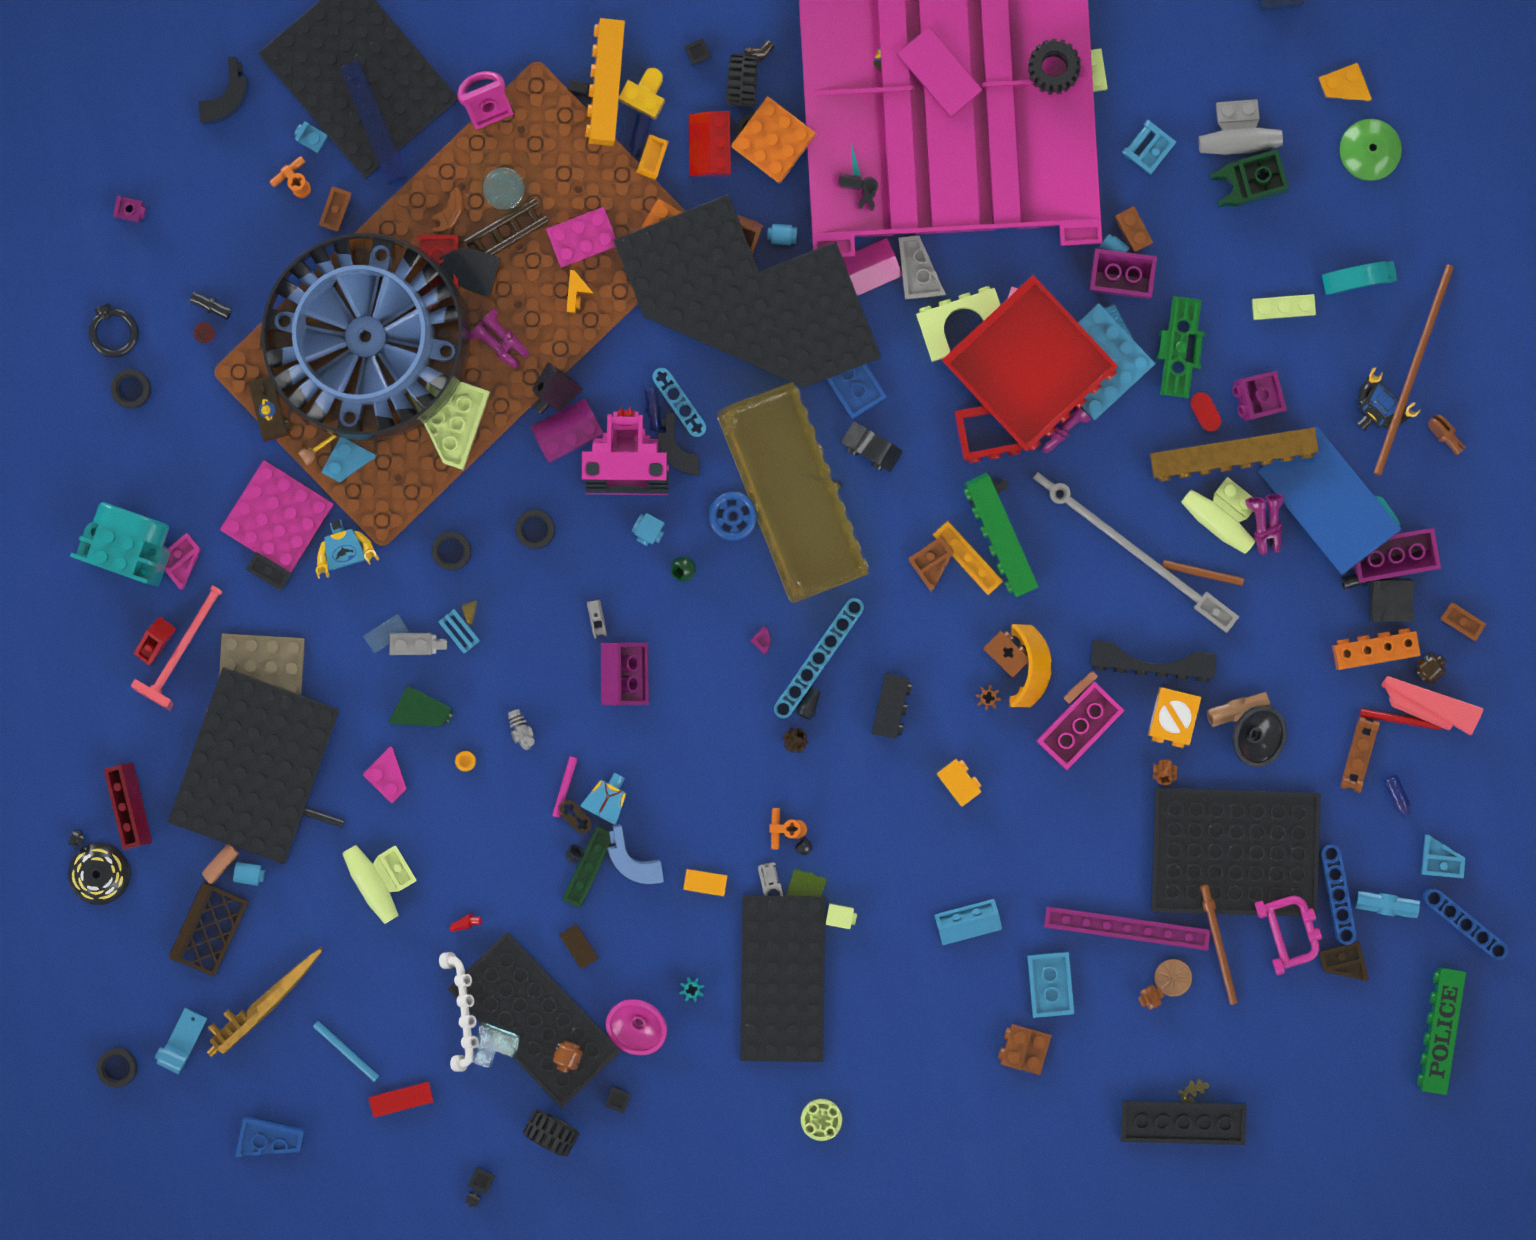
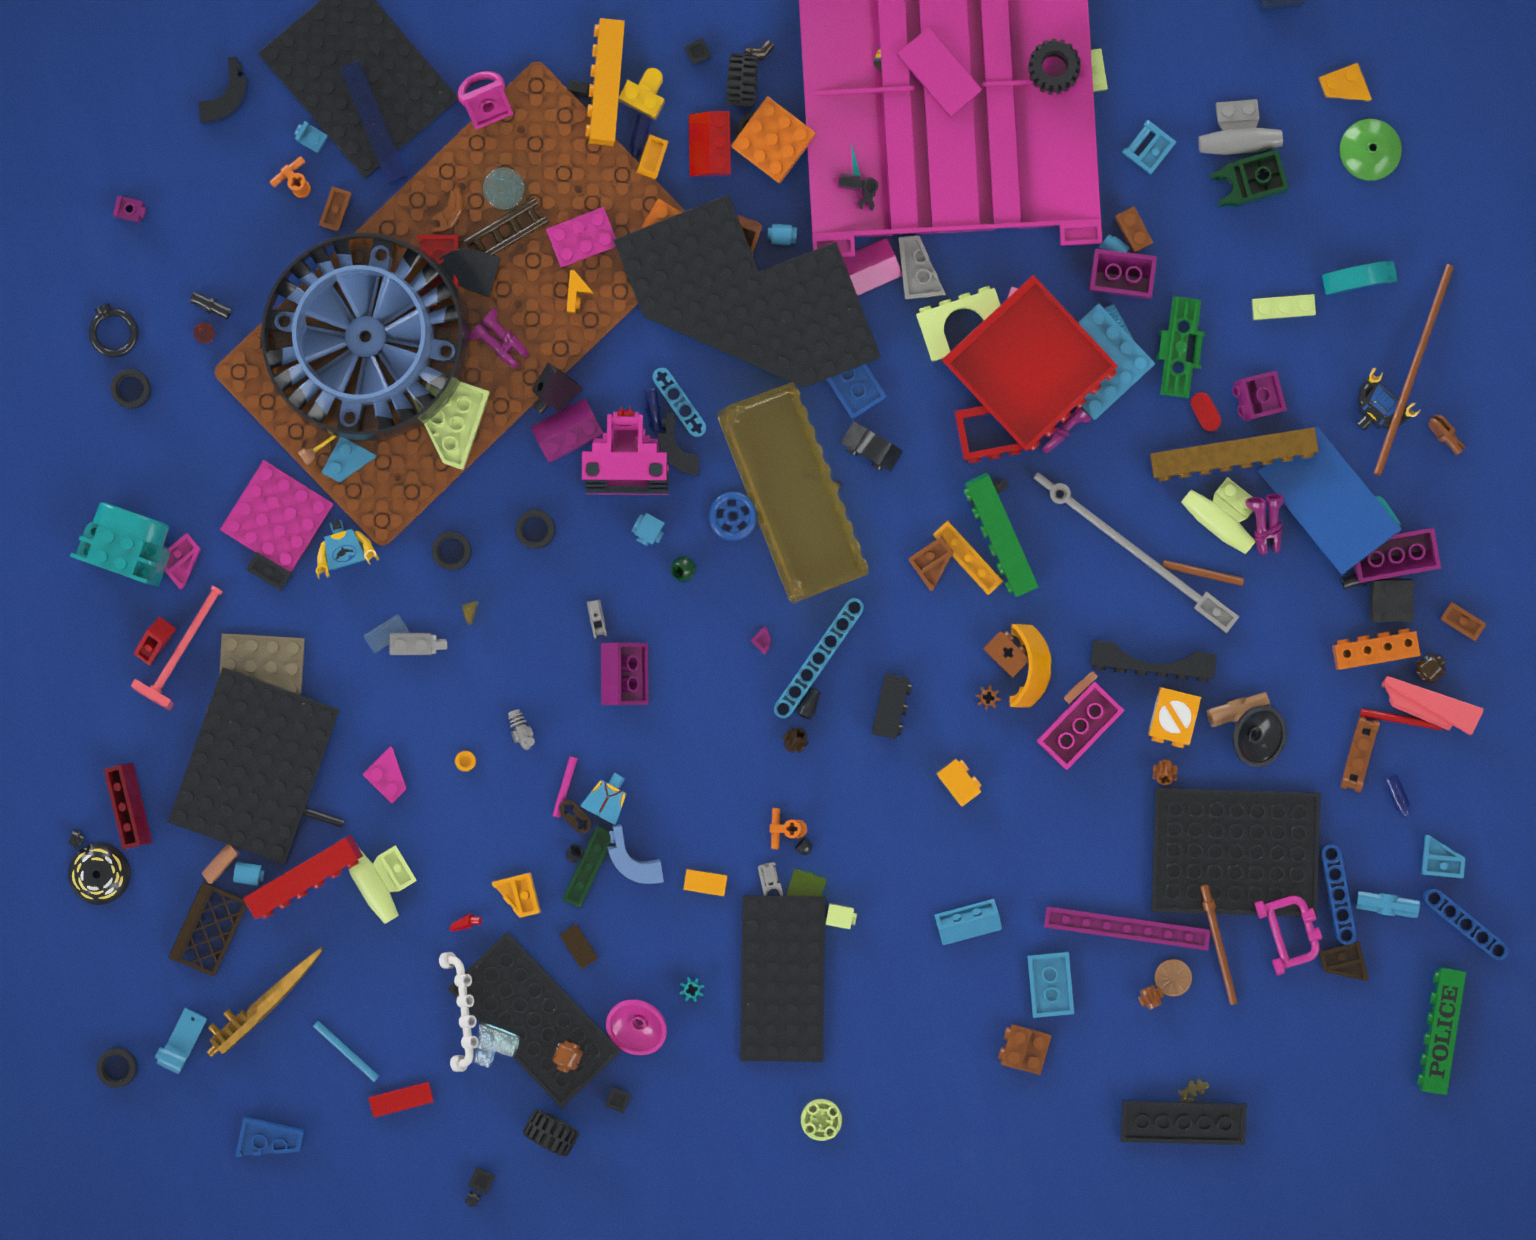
(268, 410): dark brown door -> none
(303, 877): none -> red brick
(420, 709): dark green slope -> none
(454, 638): dark azure tile -> none
(520, 894): none -> light orange wing

